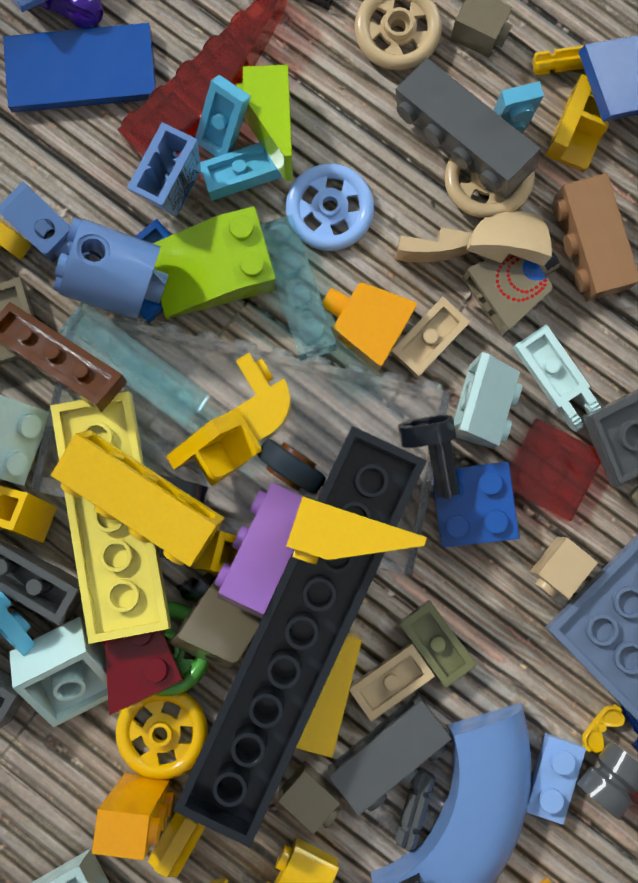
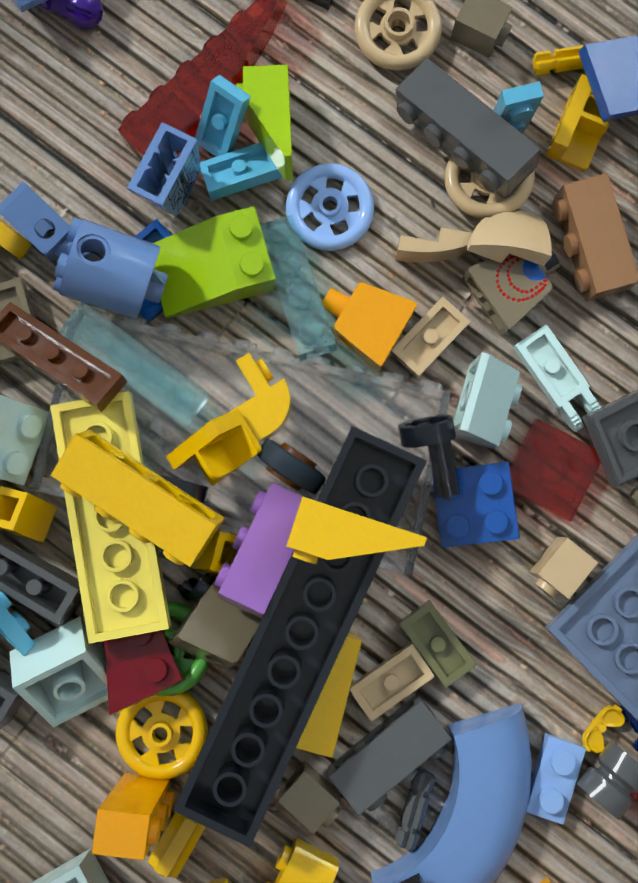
(79, 67): blue tile -> none

